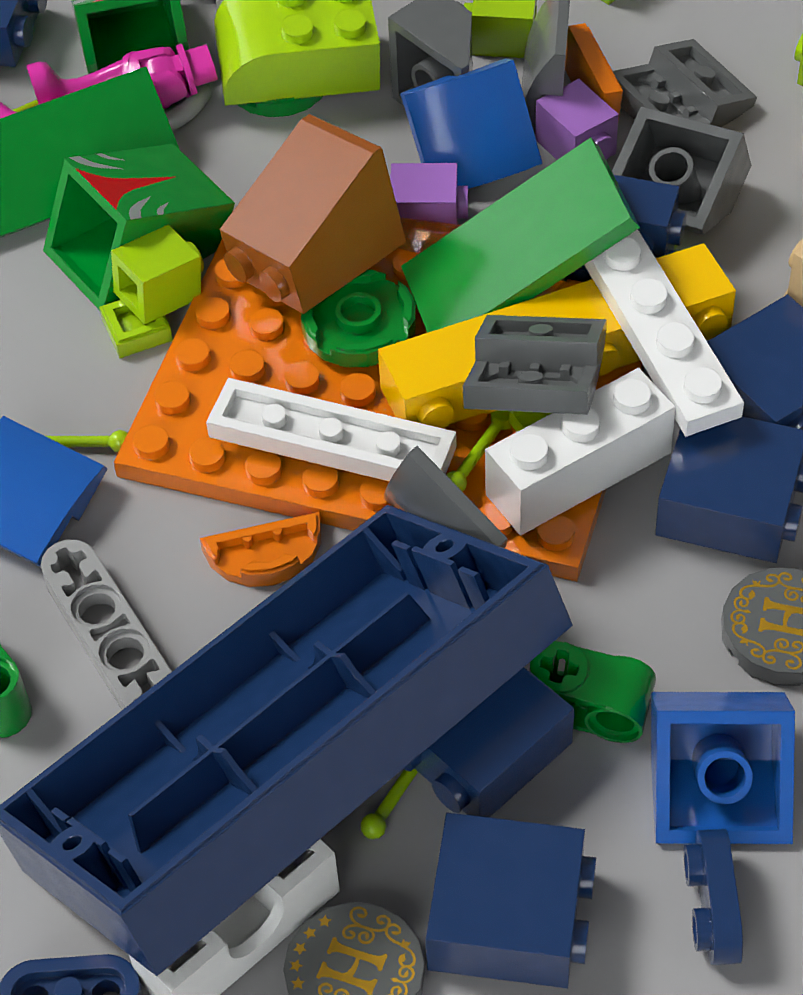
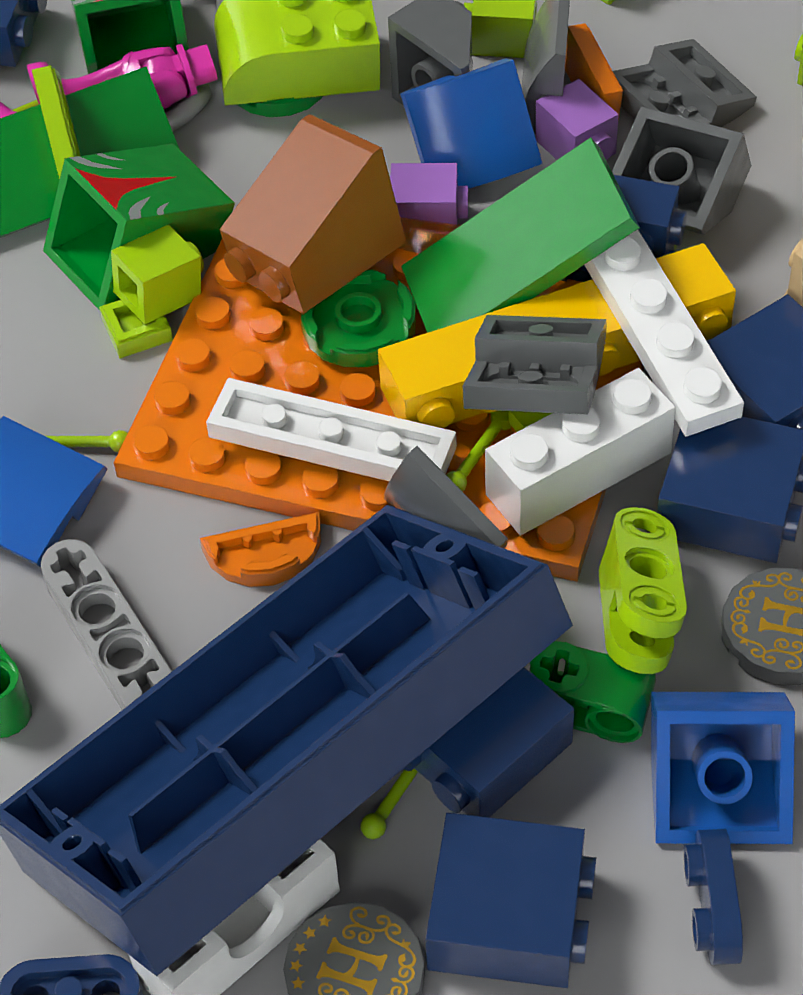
(56, 114): none -> lime tile
(641, 591): none -> lime piece

